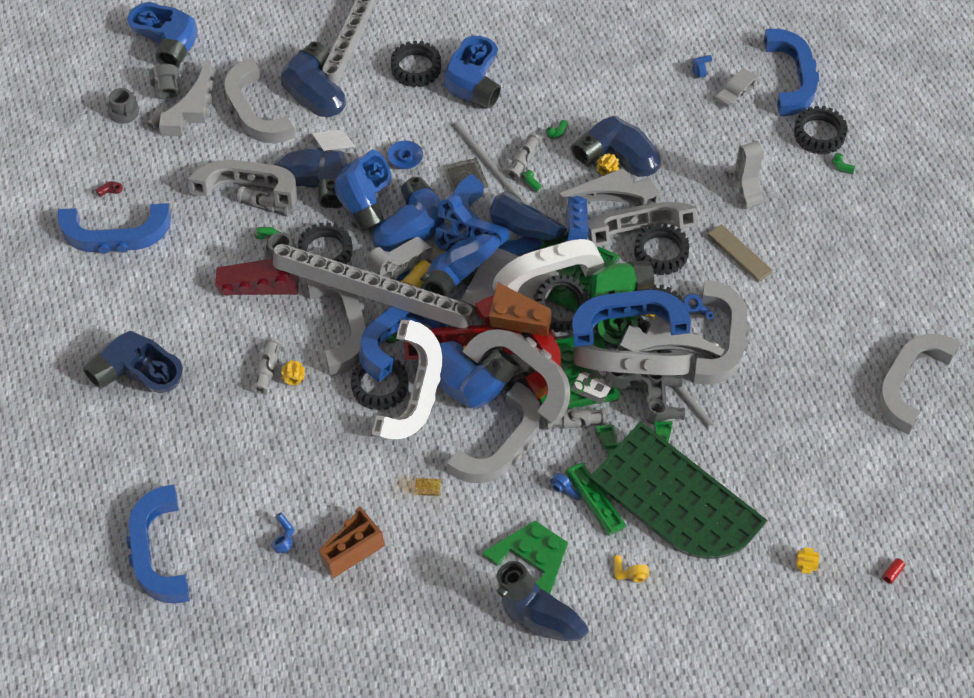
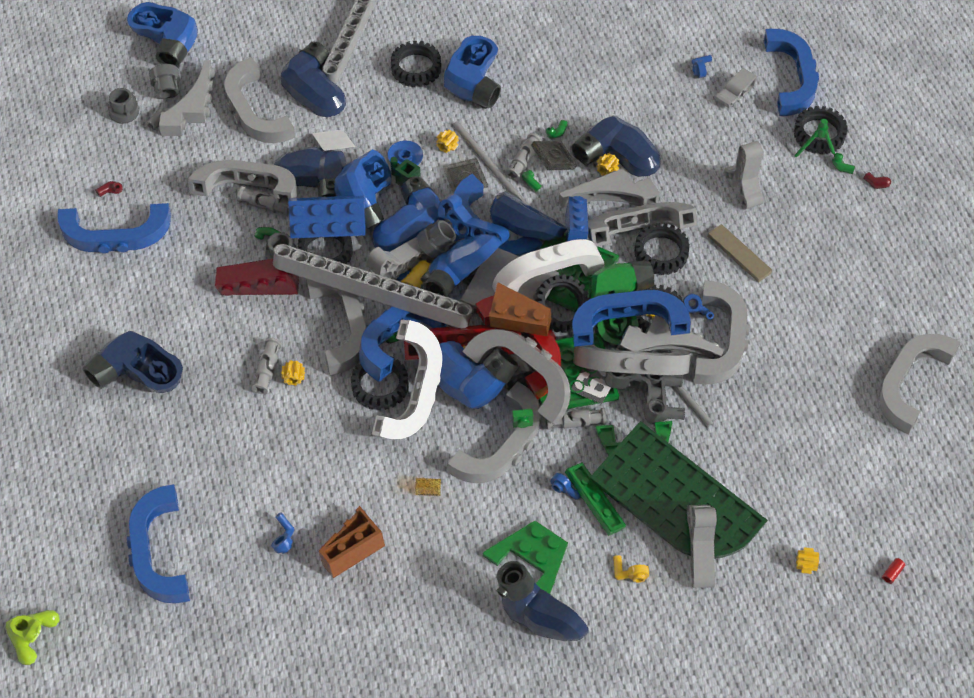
(25, 630): none -> lime head
(327, 216): none -> blue brick
(404, 170): none -> dark green brick
(436, 238): none -> dark grey piece
(447, 141): none -> yellow gear
(522, 418): none -> green plate
(554, 155): none -> clear smoke tile
(702, 530): none -> light grey beam
(821, 132): none -> green plant
(877, 182): none -> dark red arm

